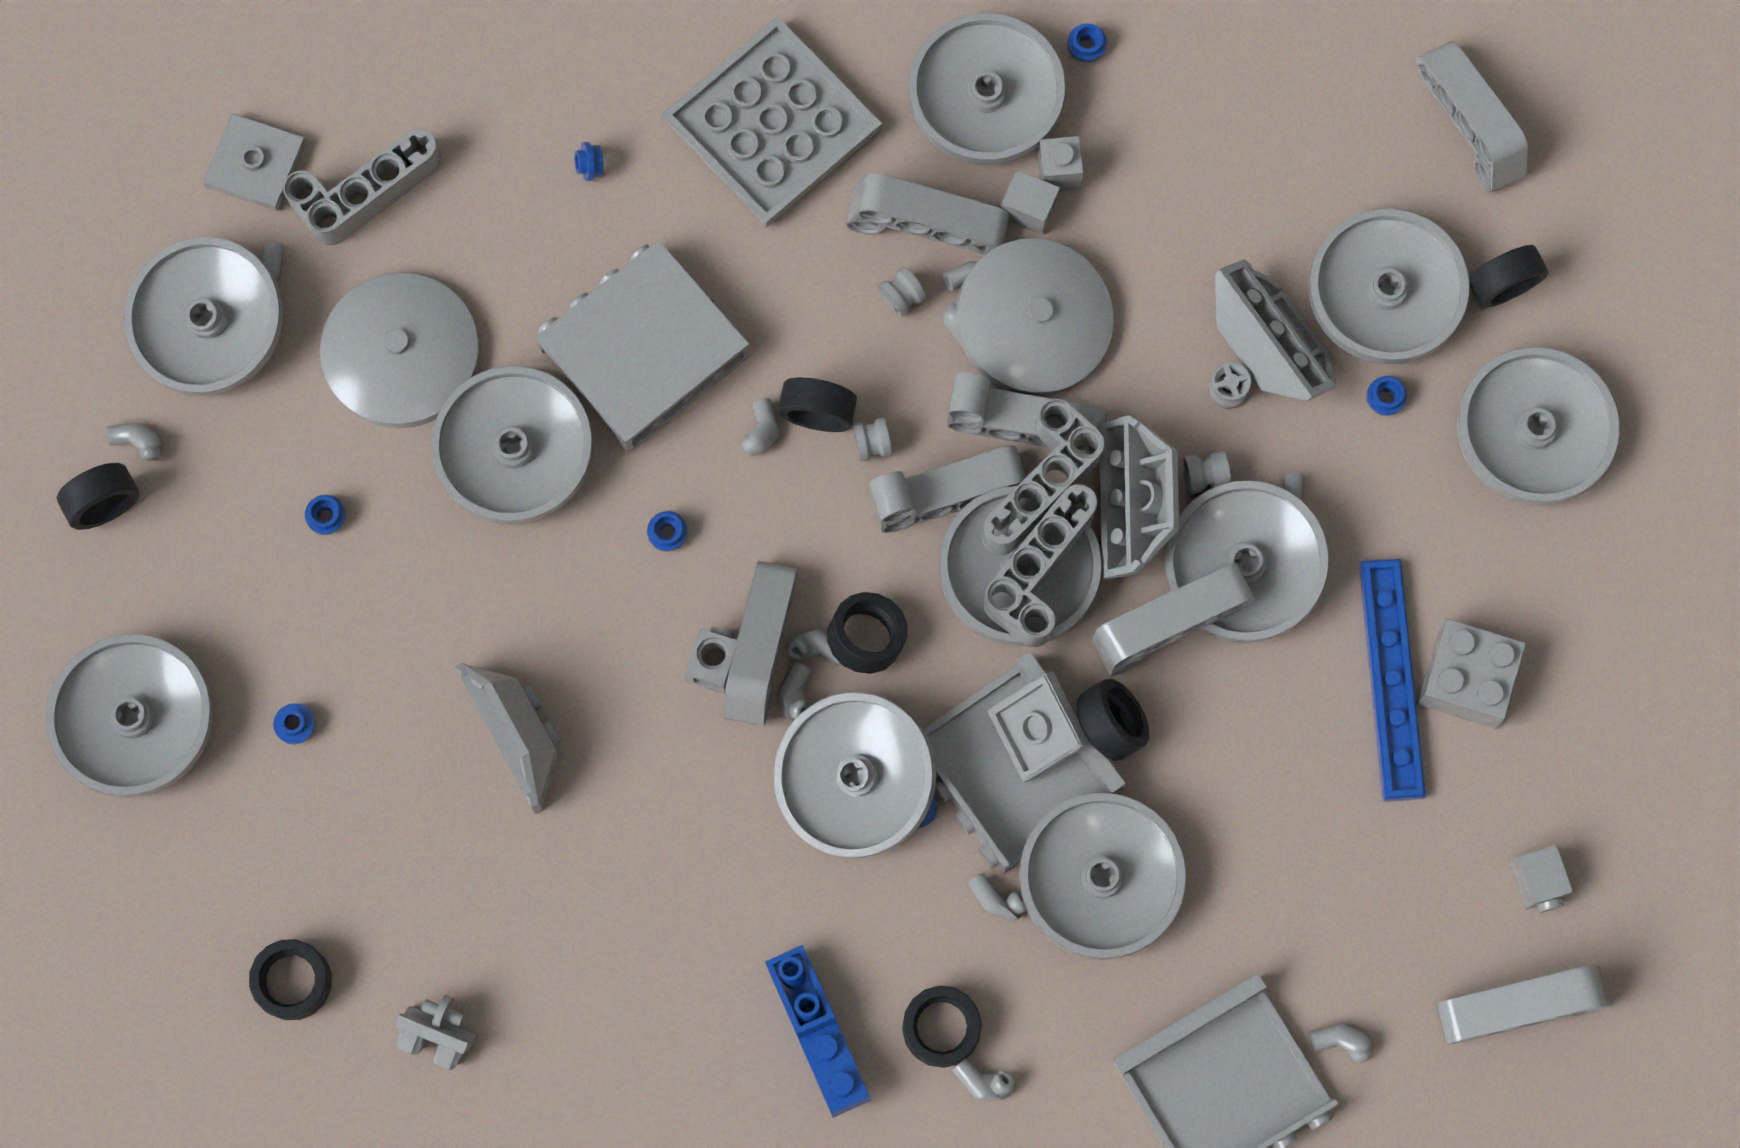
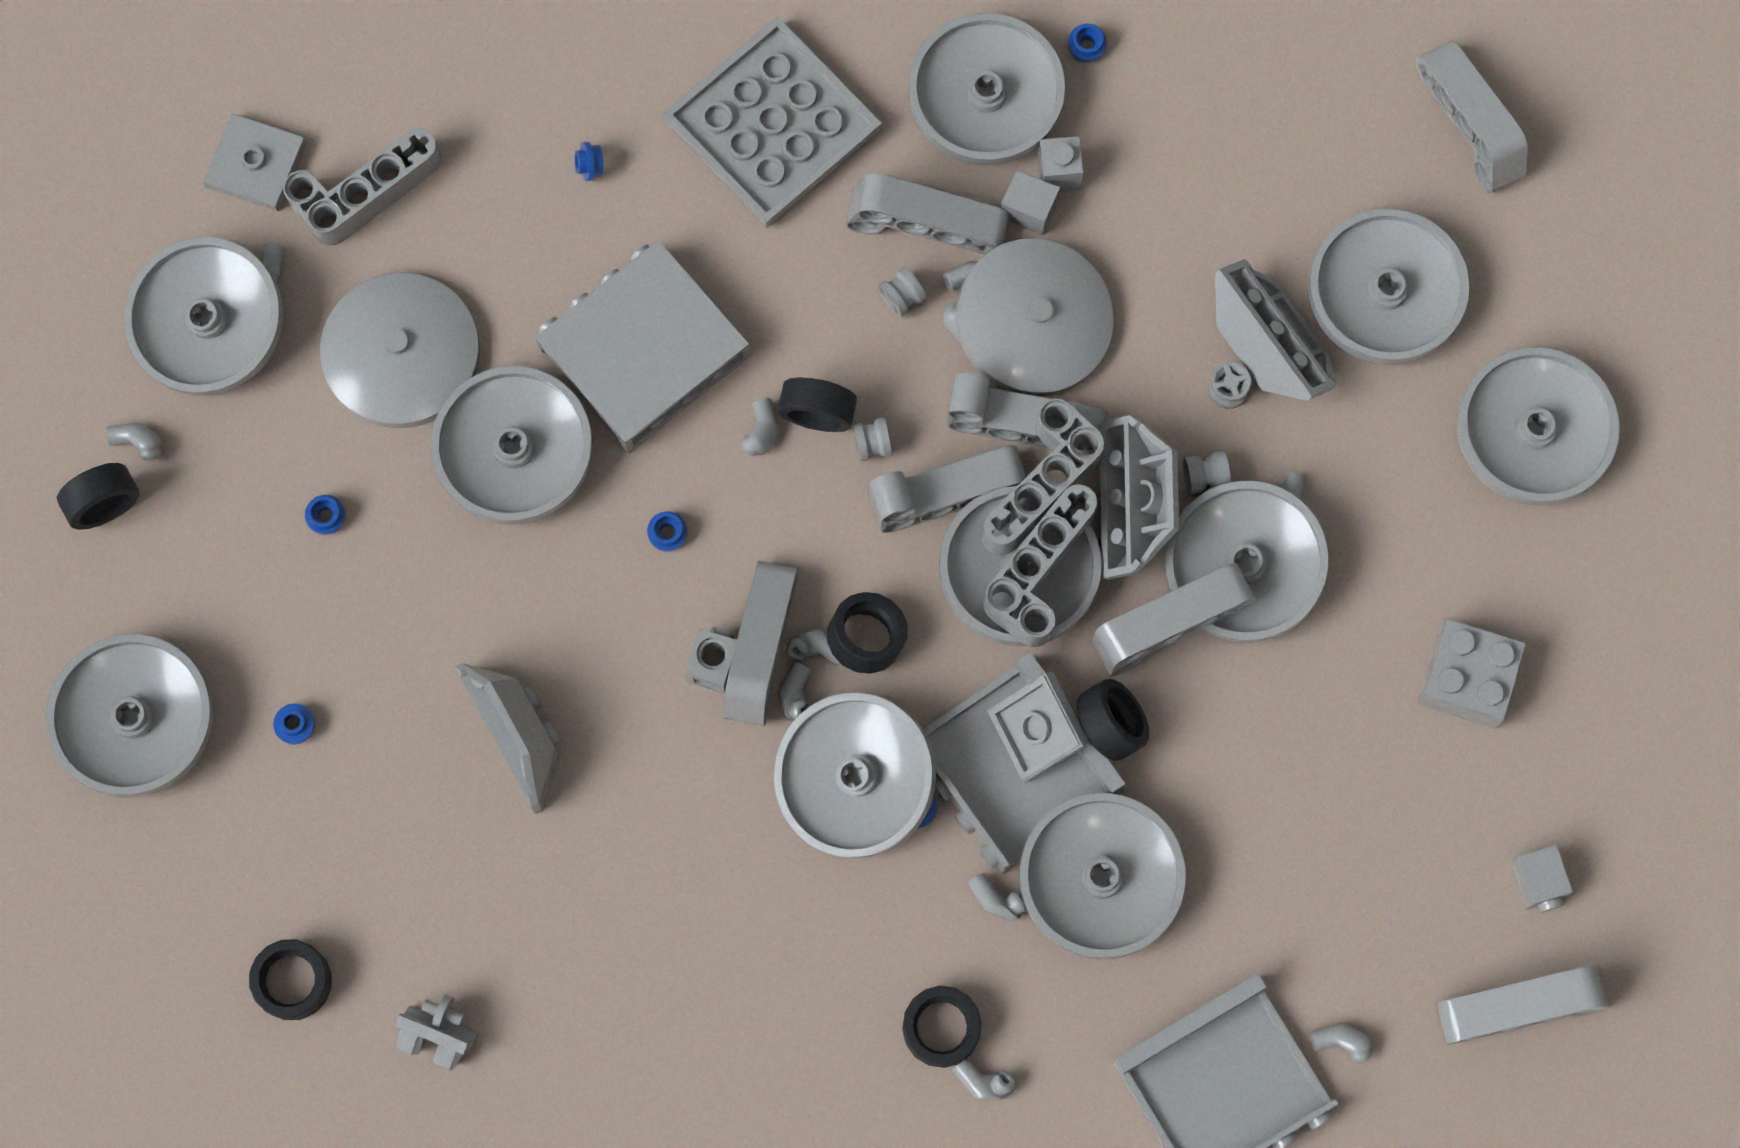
(817, 1031): blue slope -> none
(1390, 385): blue plate -> none
(1392, 680): blue tile -> none
(1508, 276): black tyre -> none

